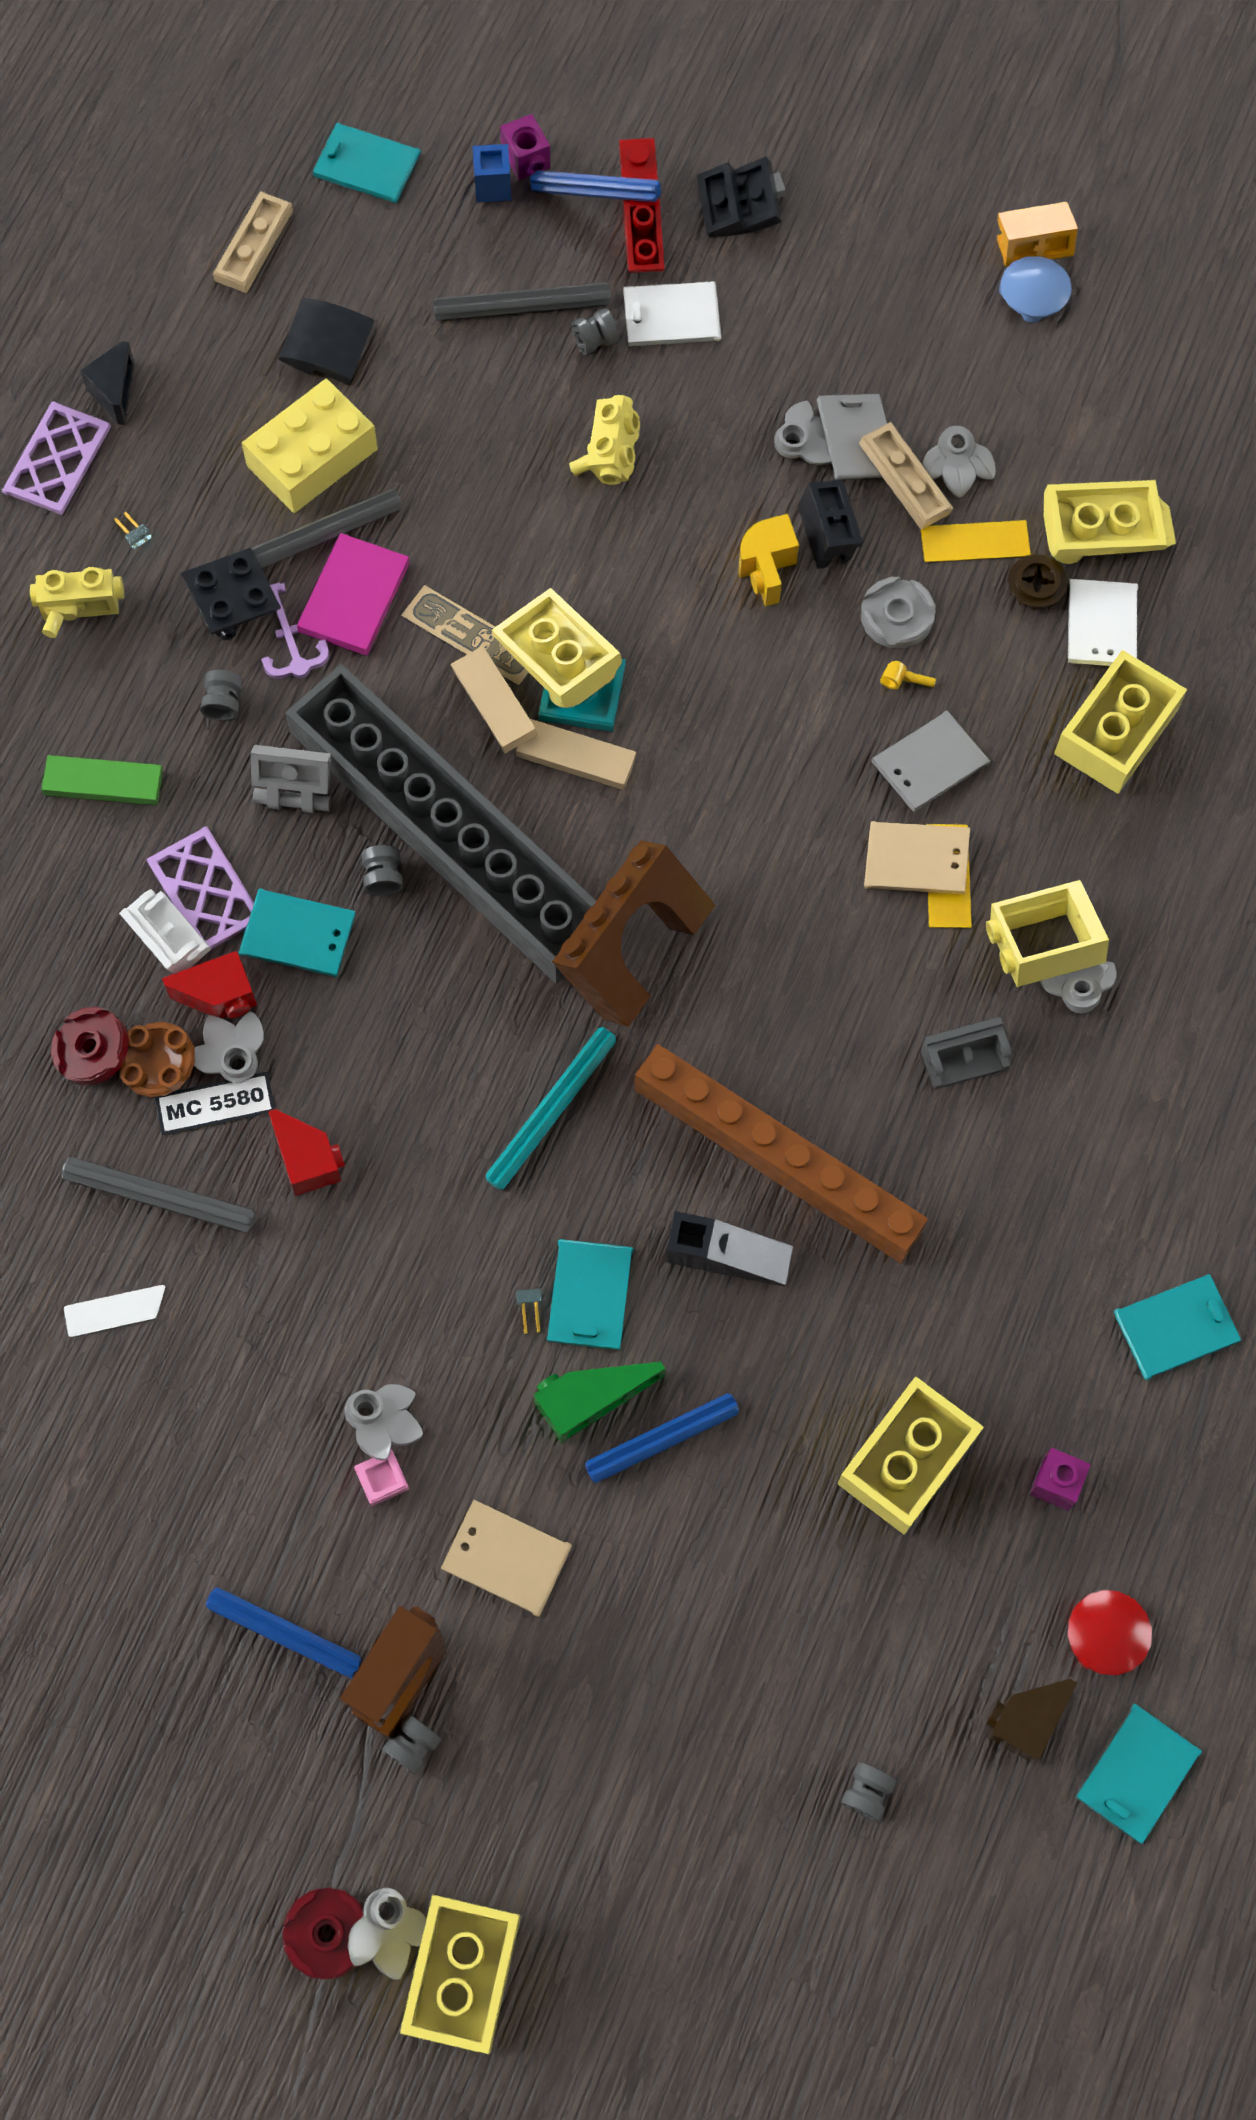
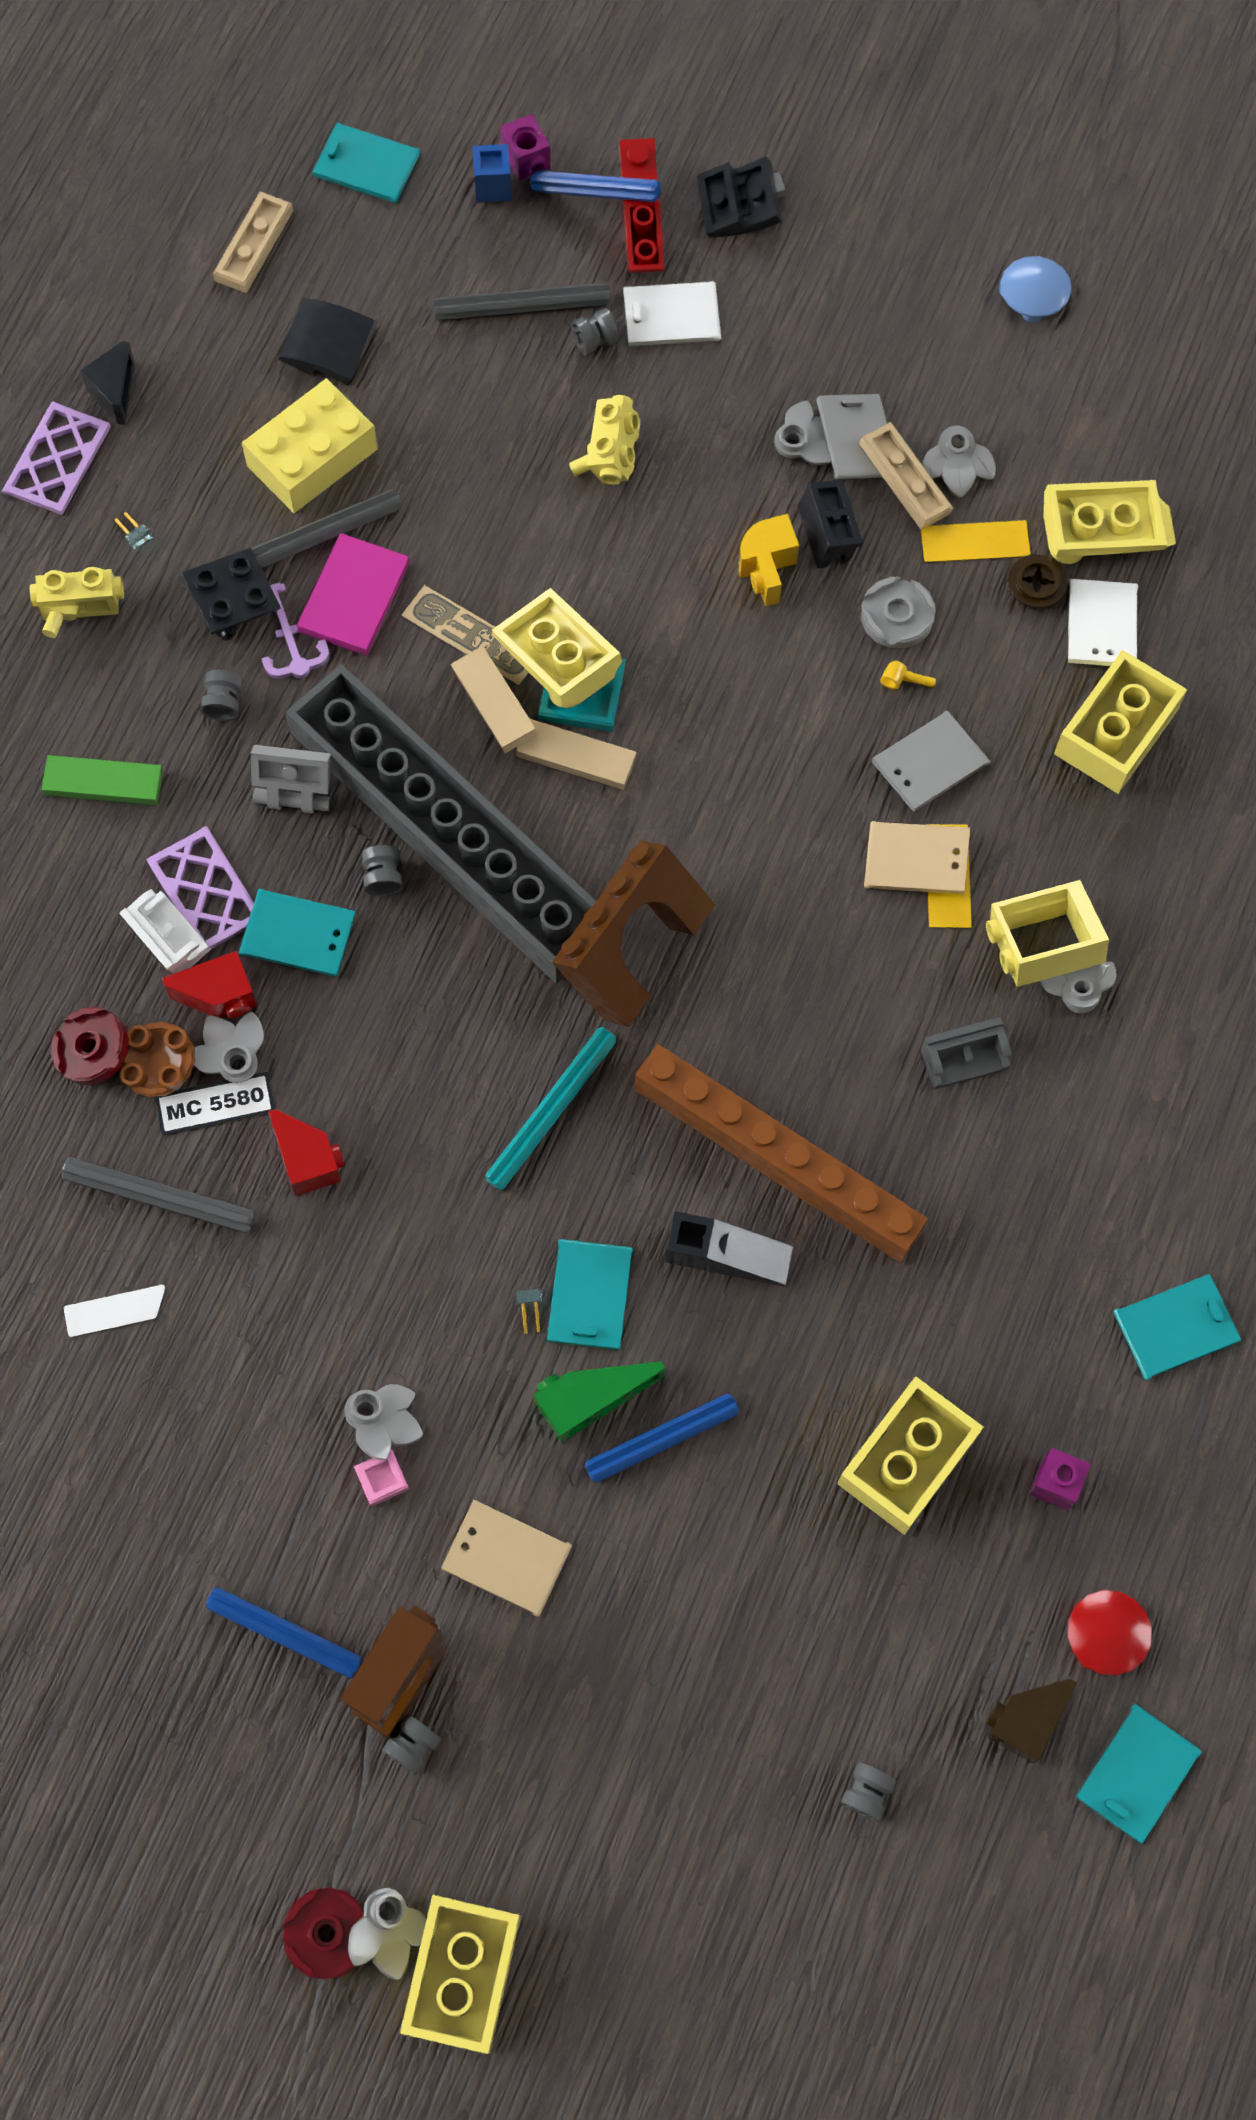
(1037, 231): light orange hinge -> none

